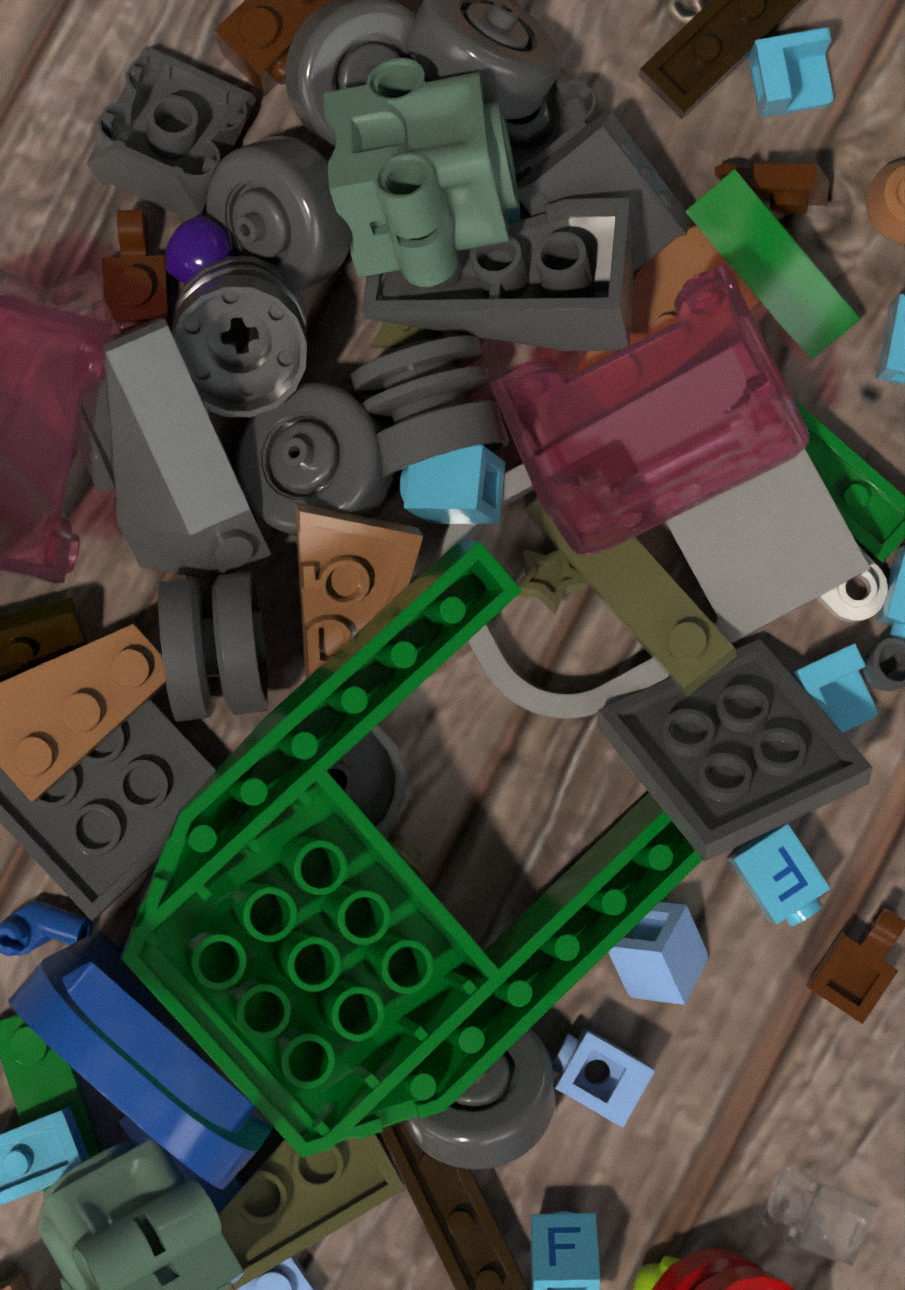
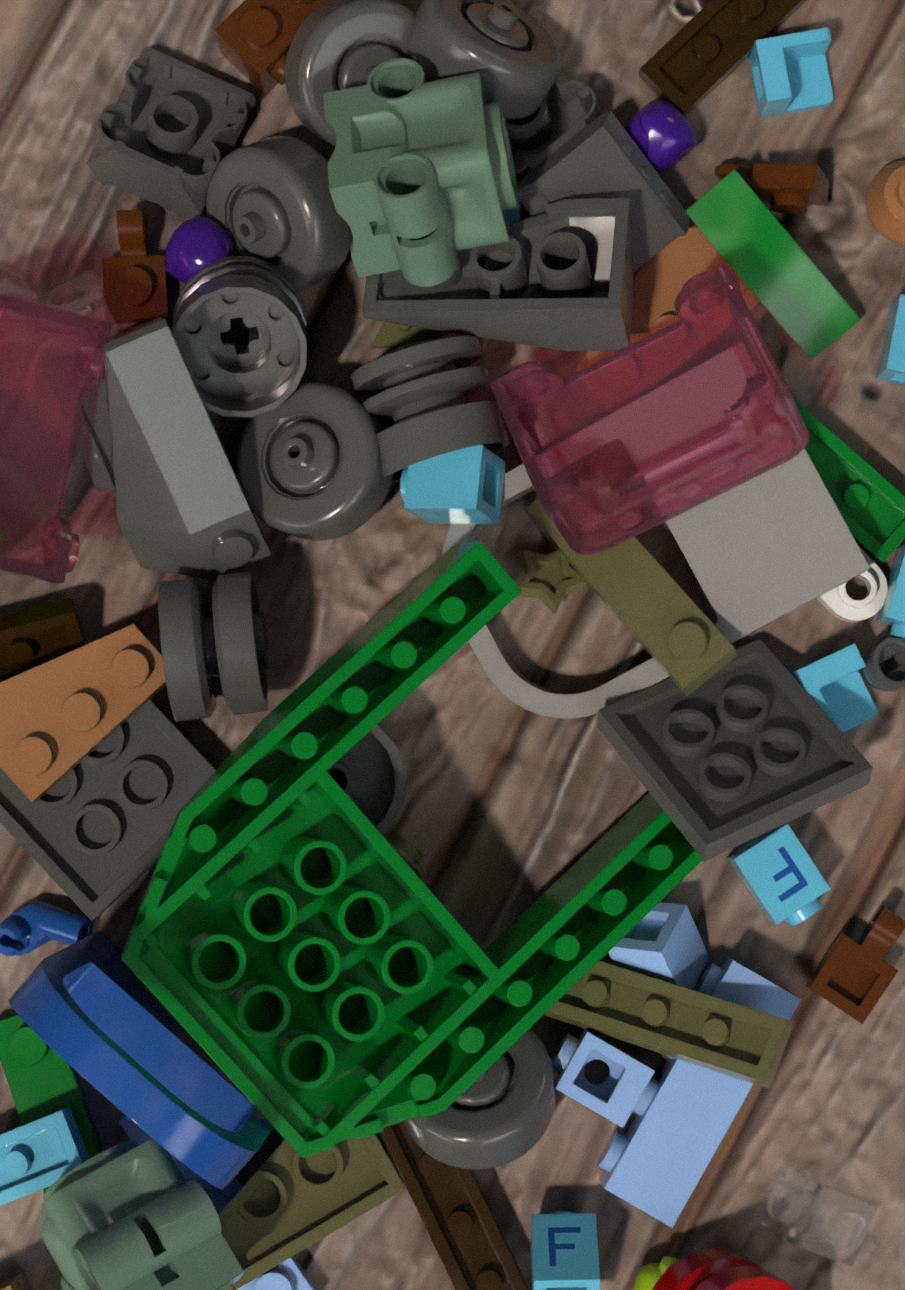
(347, 575): medium nougat wing -> none
(661, 134): none -> dark purple piece
(676, 1022): none -> olive plate
(685, 1110): none -> light blue brick

